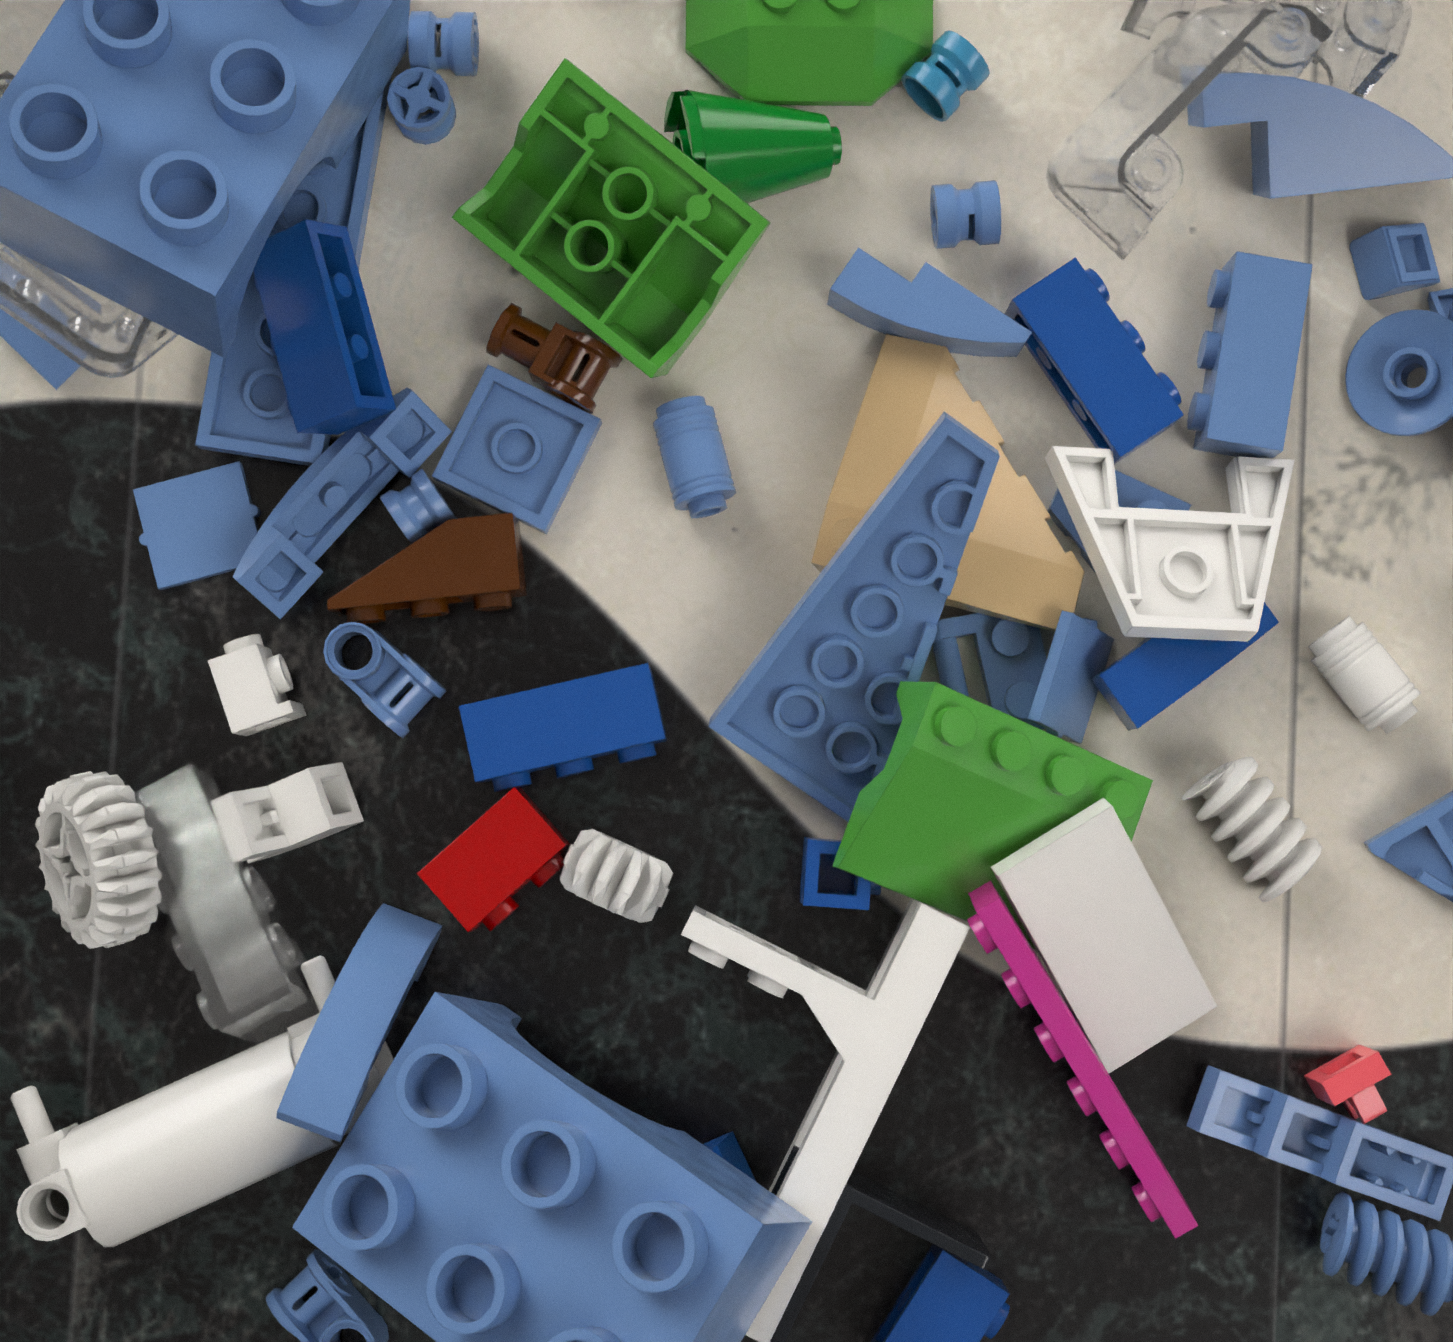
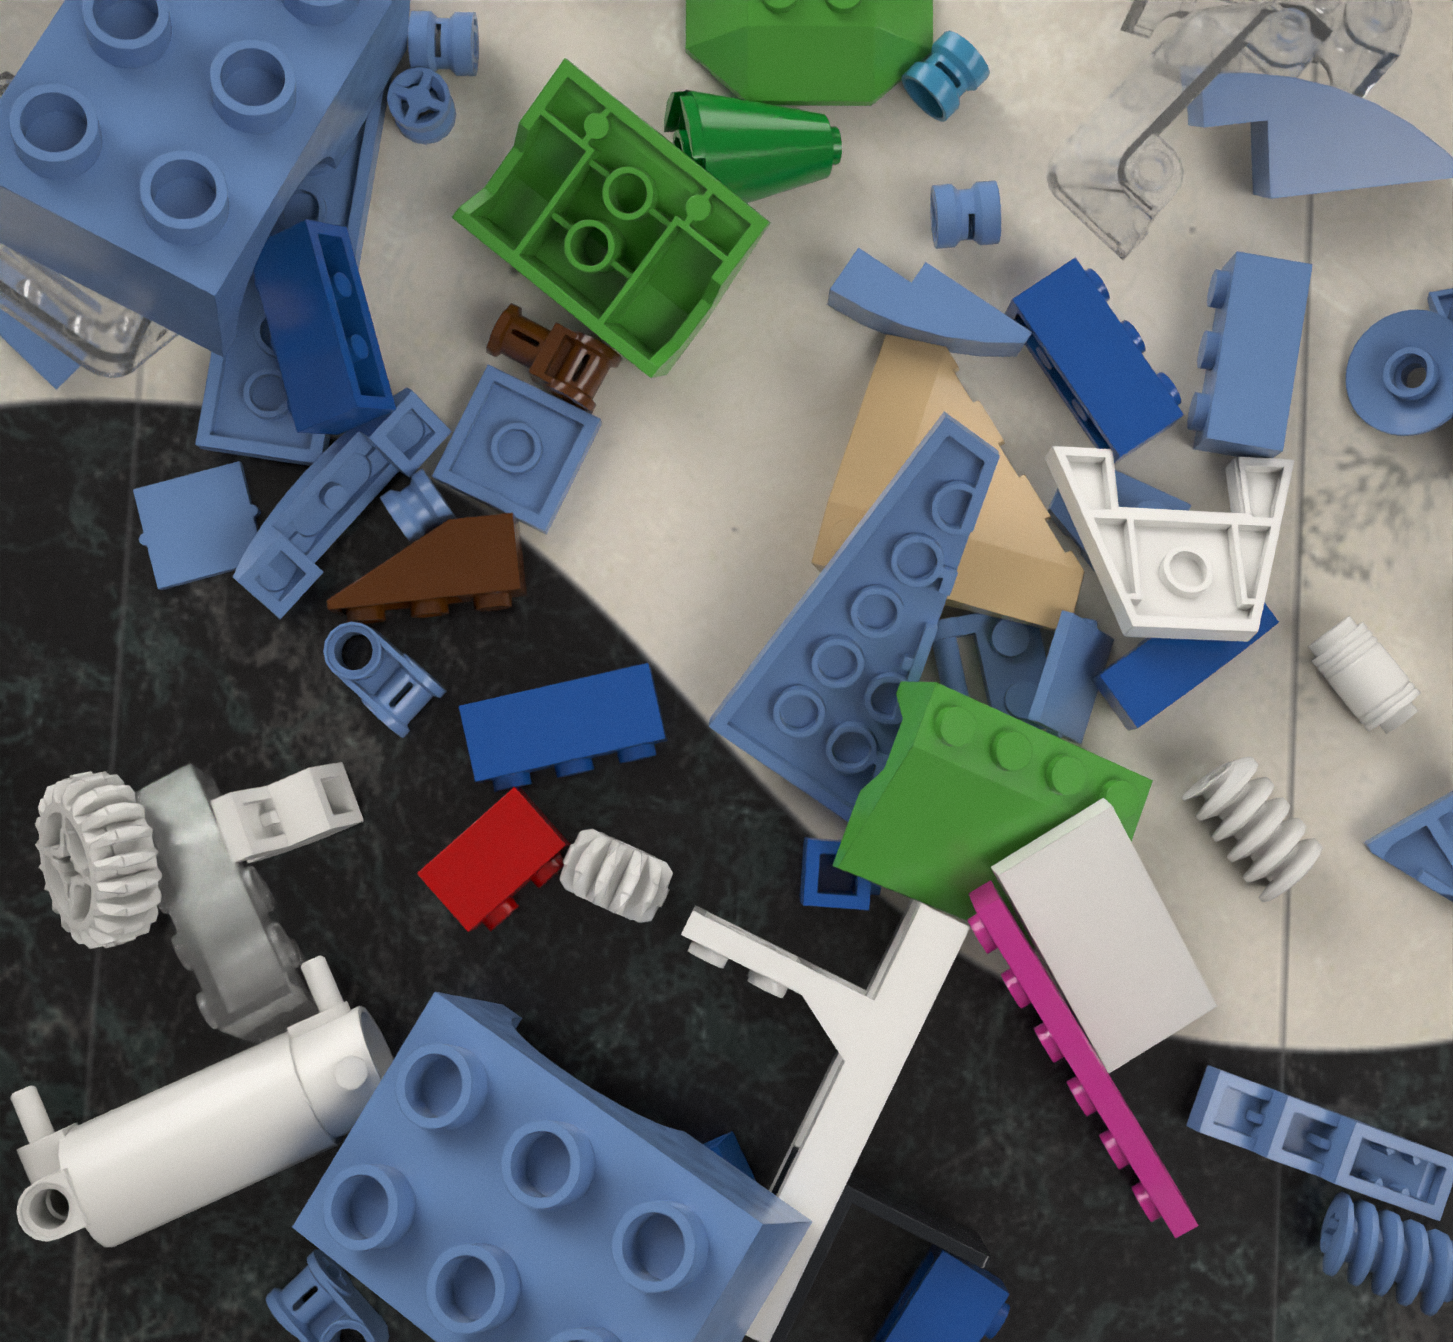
(254, 686): white brick -> none
(357, 1021): medium blue slope -> none
(694, 456): medium blue head -> none
(1351, 1081): coral tile -> none
(1394, 260): medium blue slope -> none

